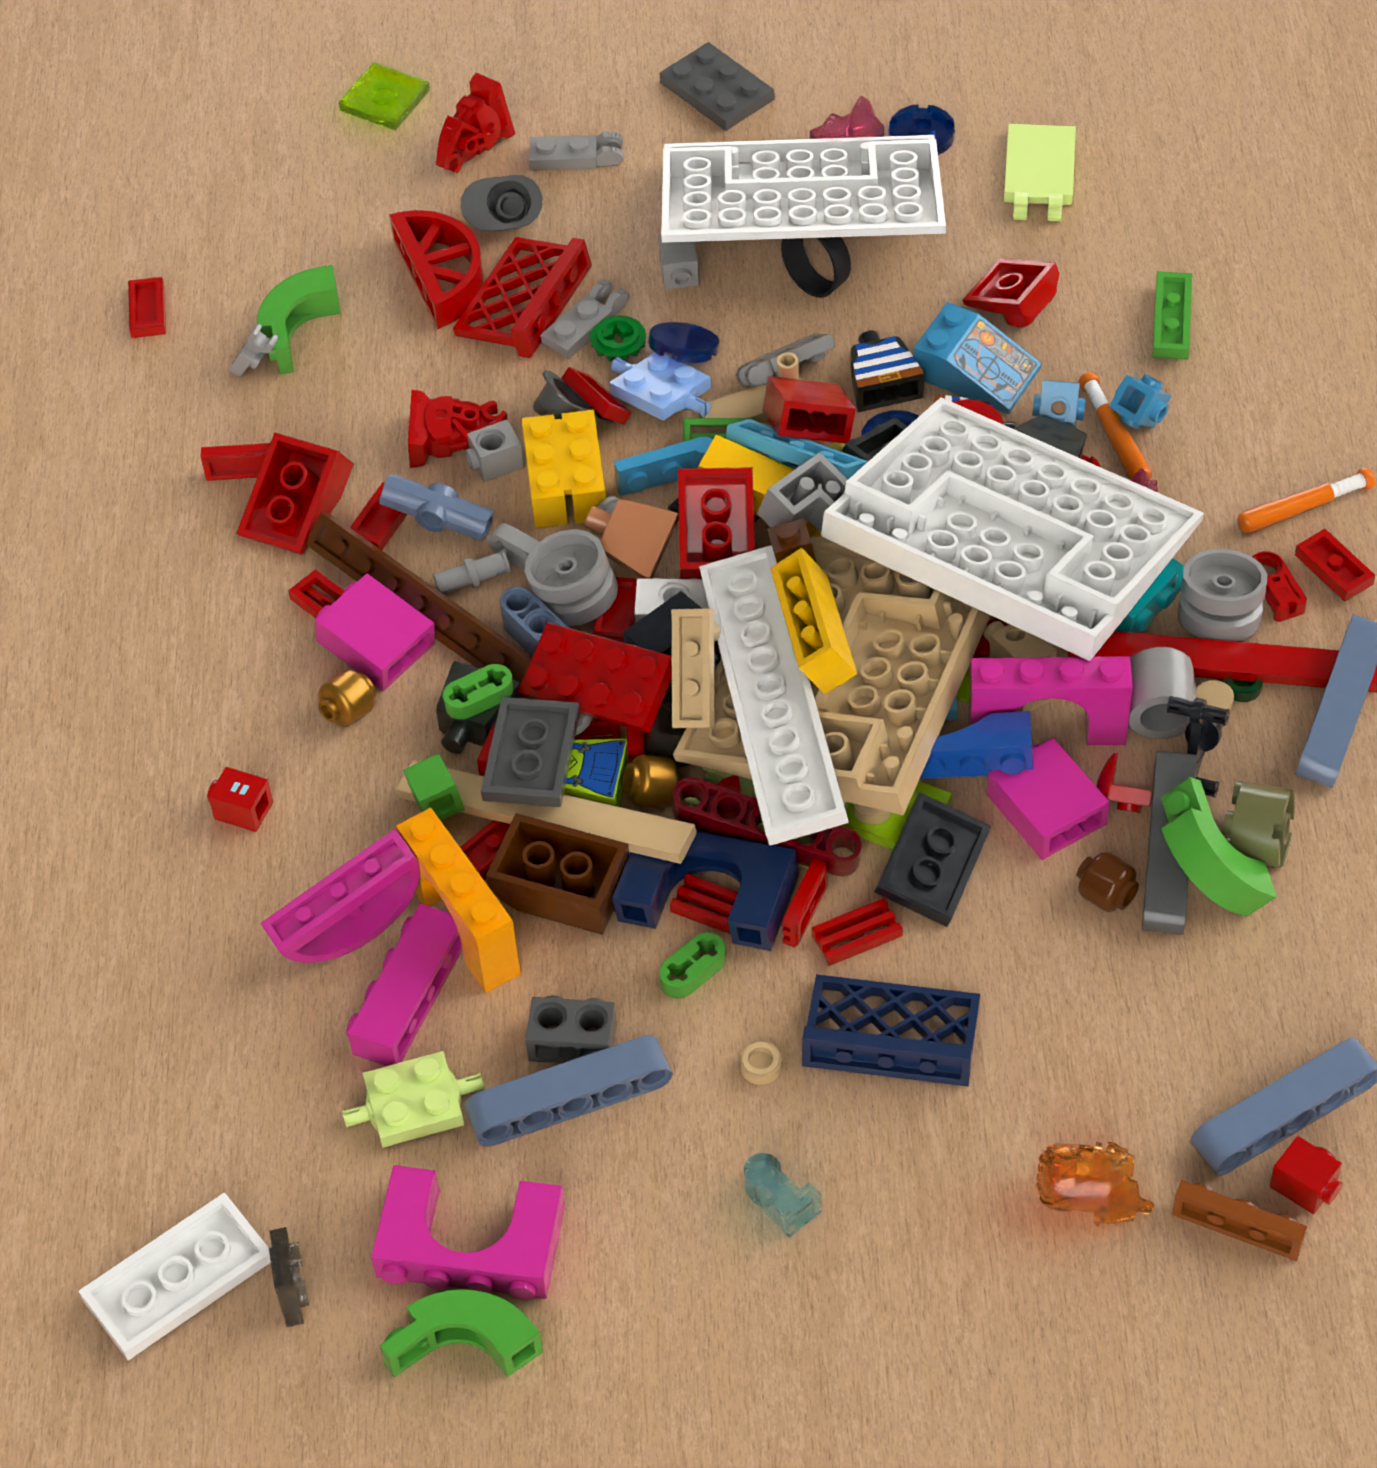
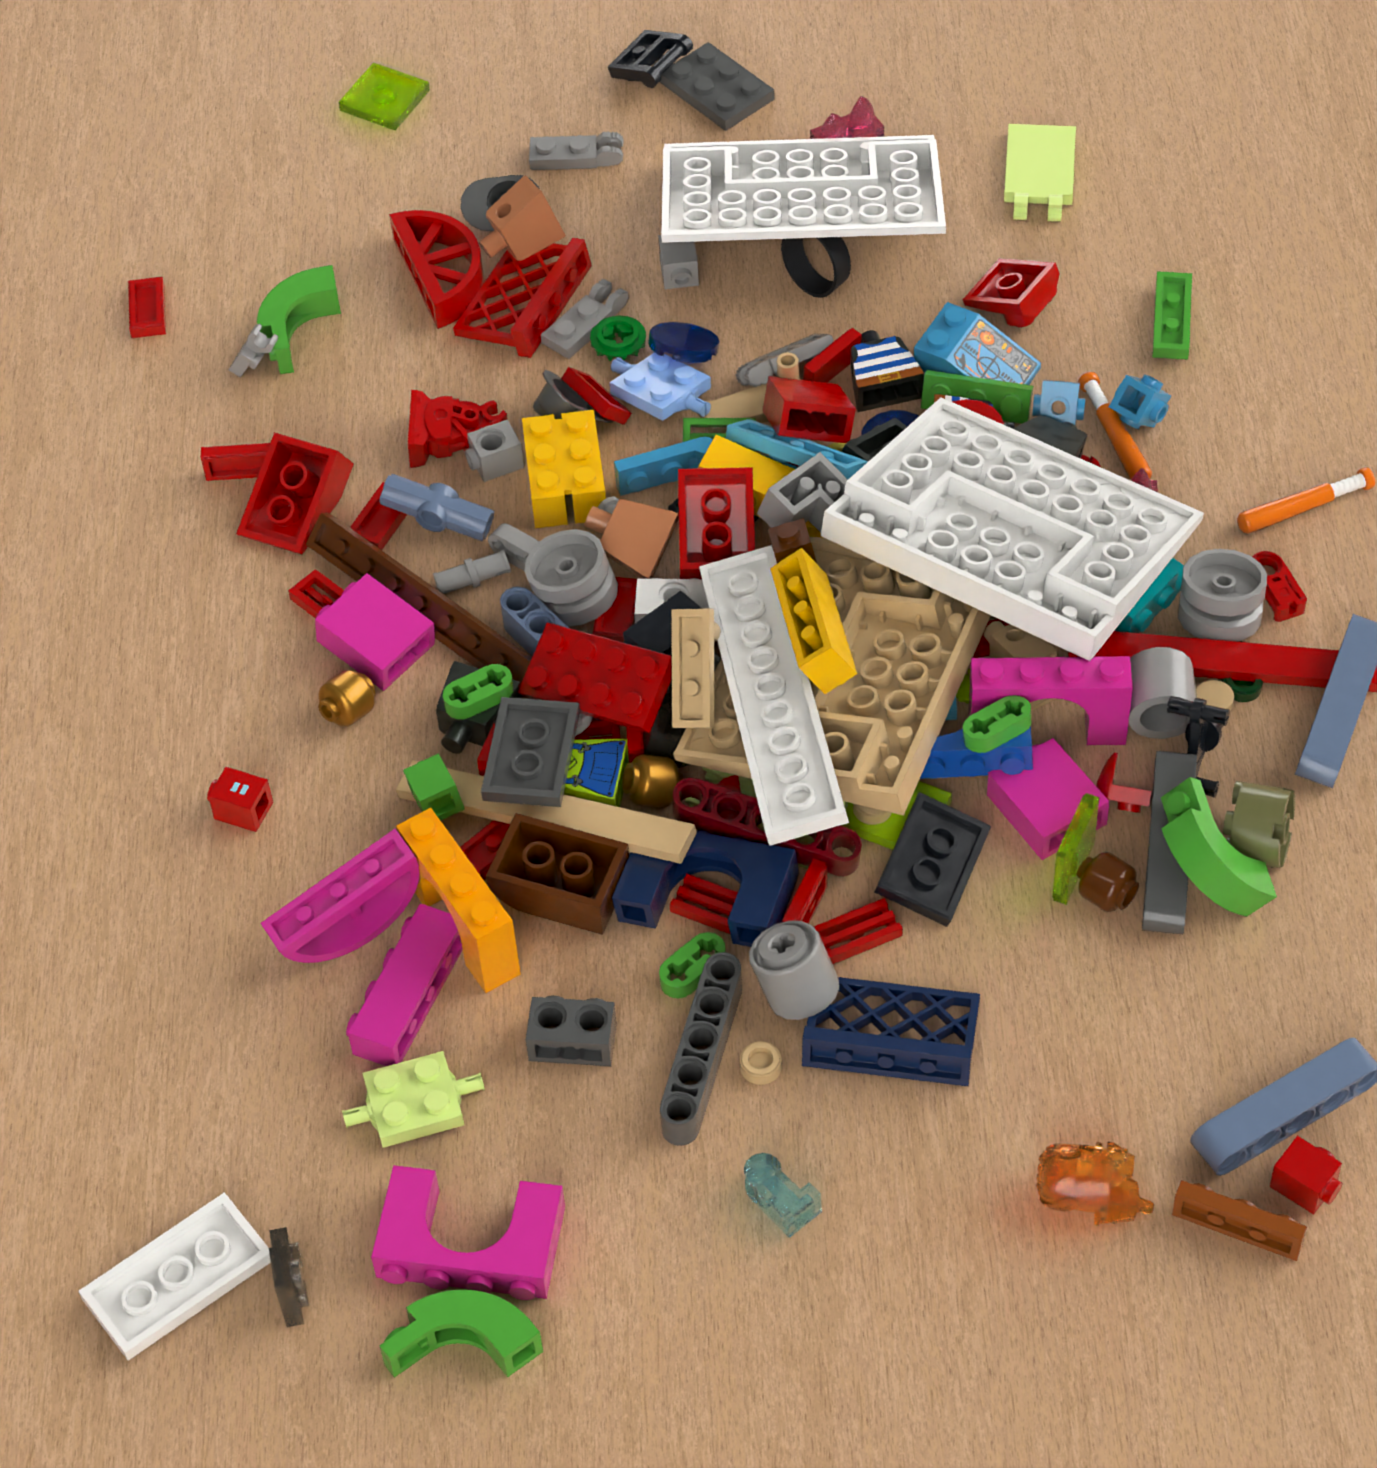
(475, 125): red piece -> none
(521, 222): none -> nougat torso
(568, 1090): sand blue beam -> none
(637, 59): none -> black plate
(703, 1064): none -> dark grey beam
(794, 970): none -> light grey piece
(832, 358): none -> red tile
(924, 121): clear blue tile -> none
(997, 724): none -> bright green beam
(1008, 398): none -> bright green plate
(1075, 848): none -> clear neon green tile
(1334, 565): red plate -> none

